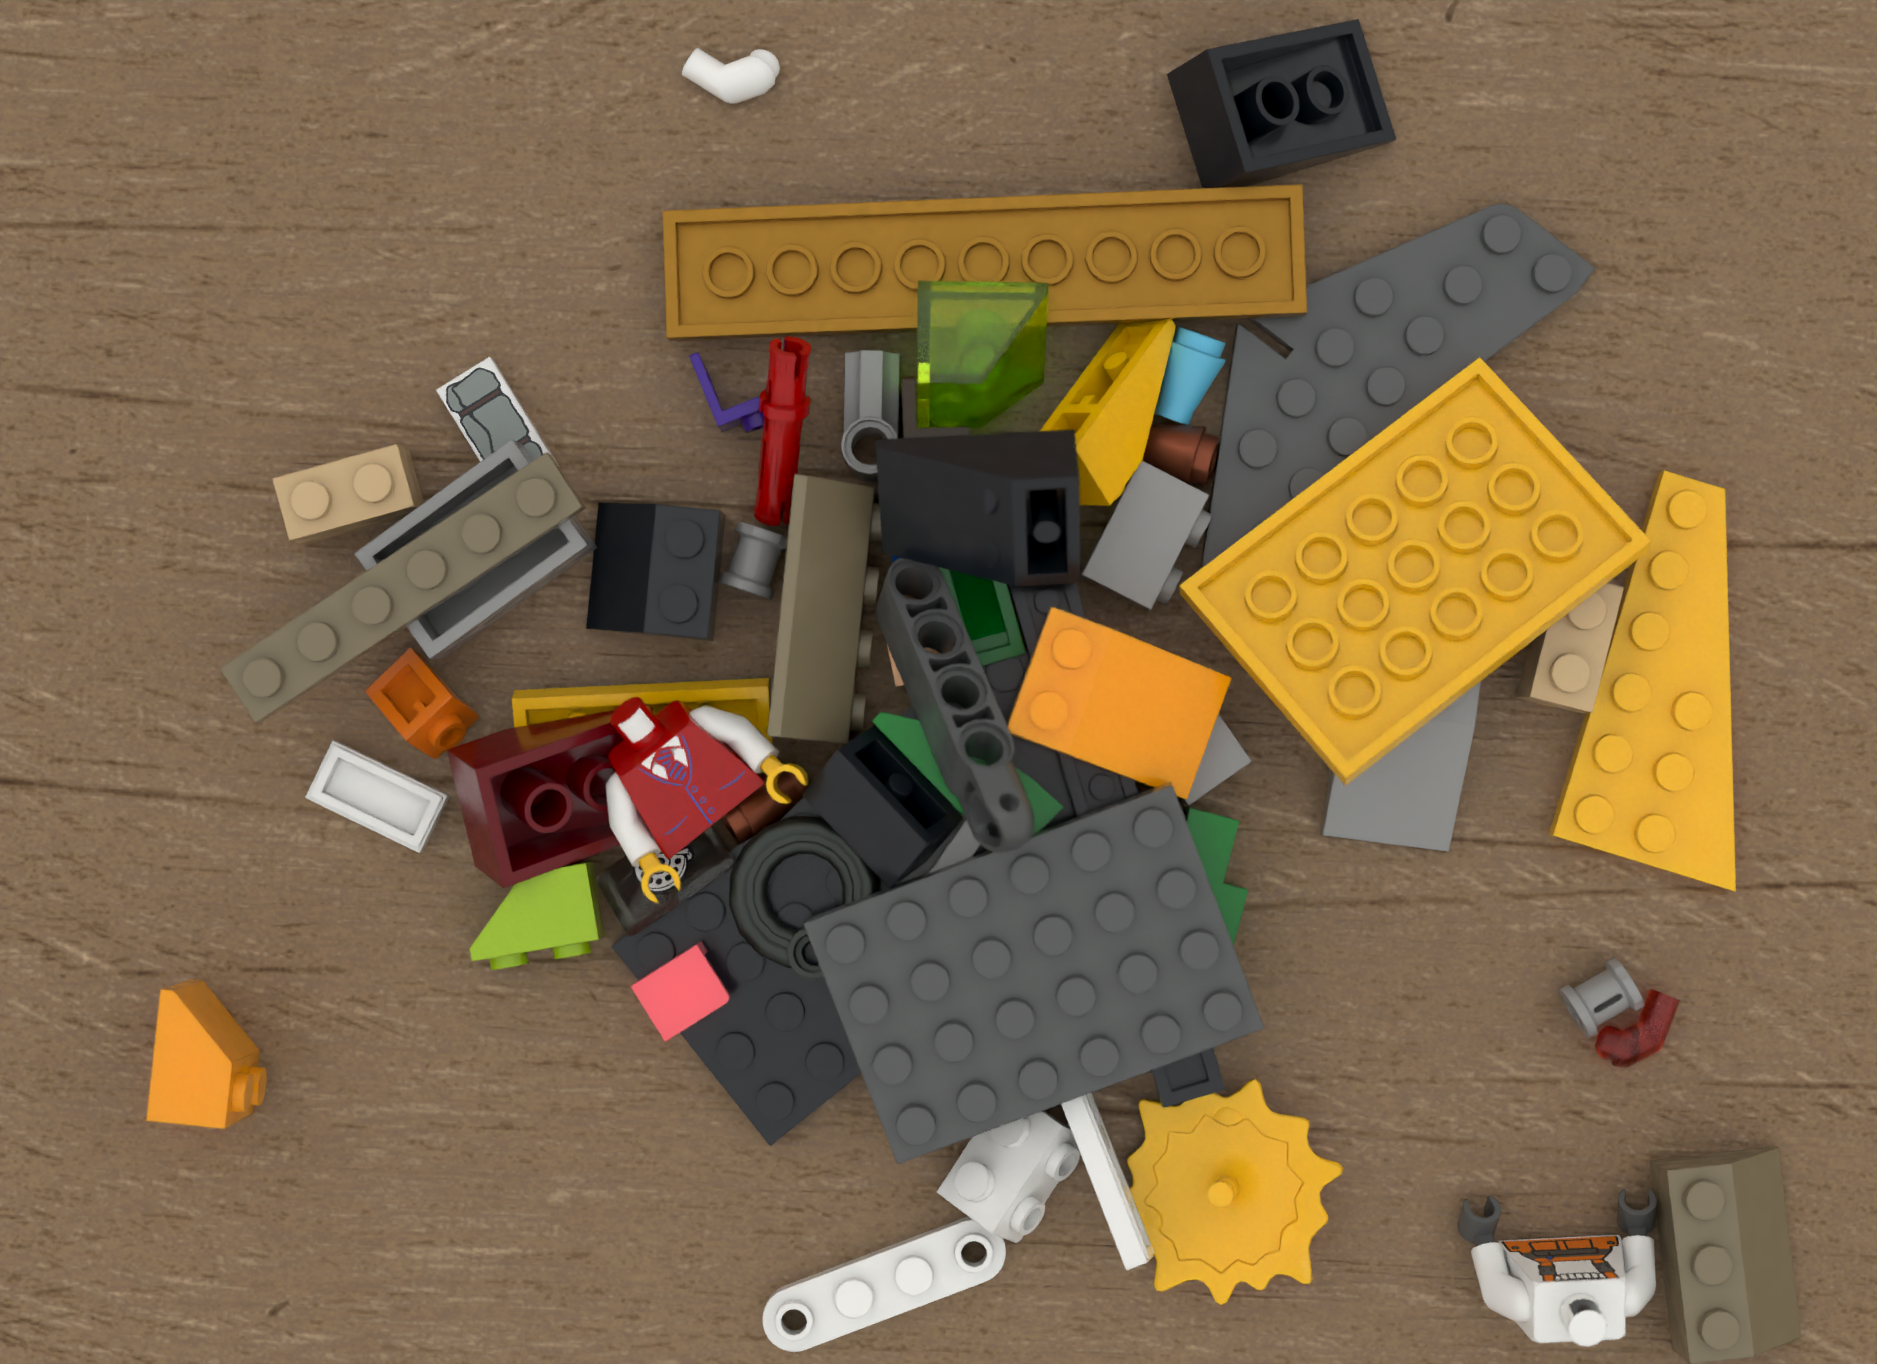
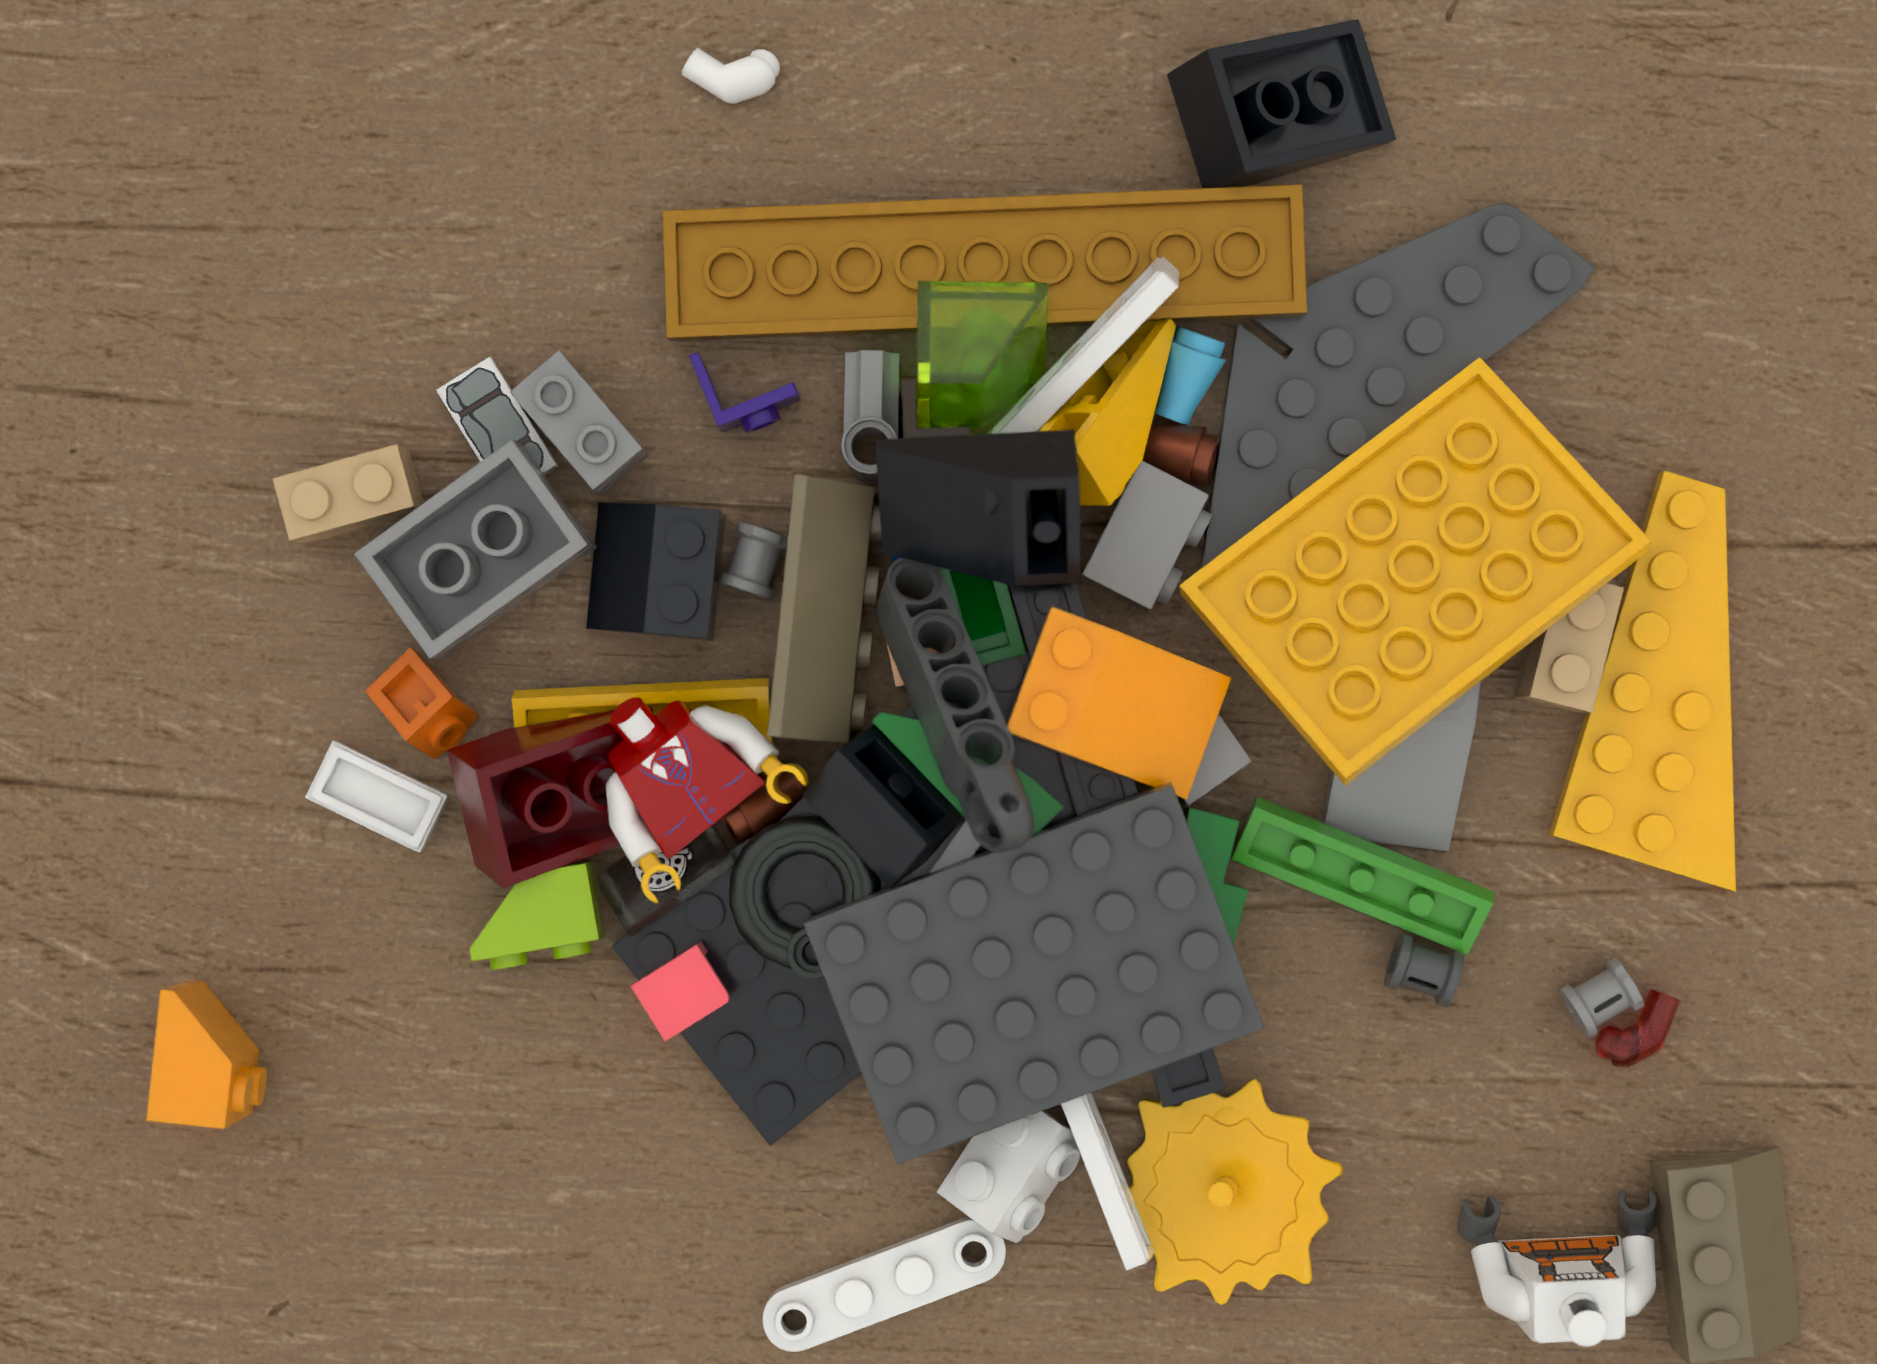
(402, 588): dark tan plate -> none
(579, 423): none -> light grey brick
(783, 408): red pin -> none
(1091, 349): none -> white tile
(1362, 875): none -> bright green plate
(1424, 970): none -> dark grey bush

